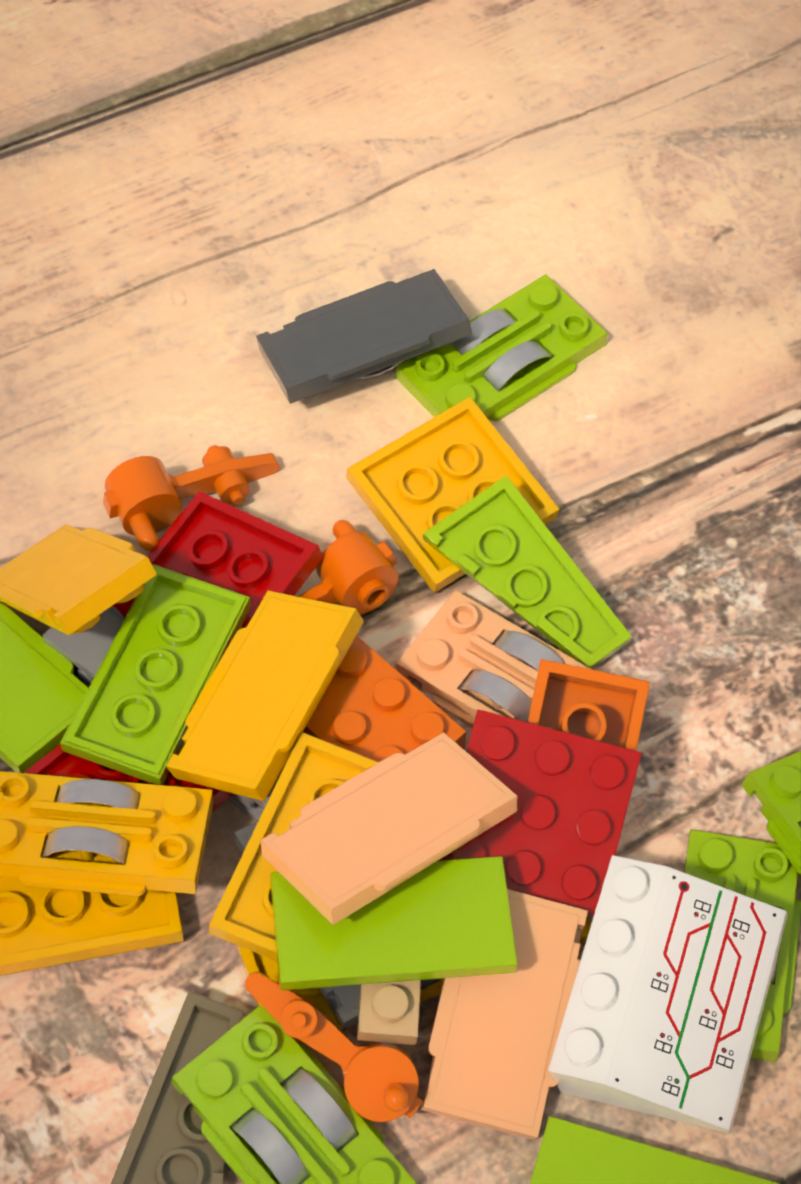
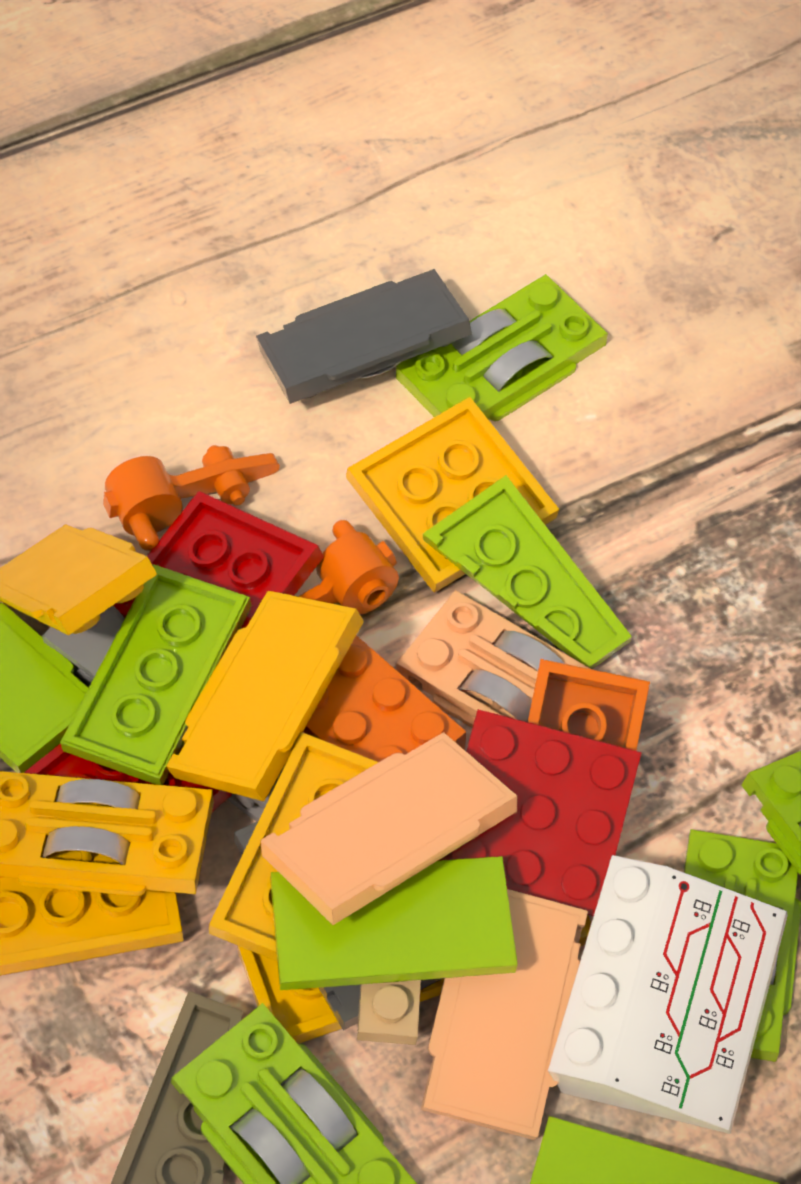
(377, 1075): orange piece -> none

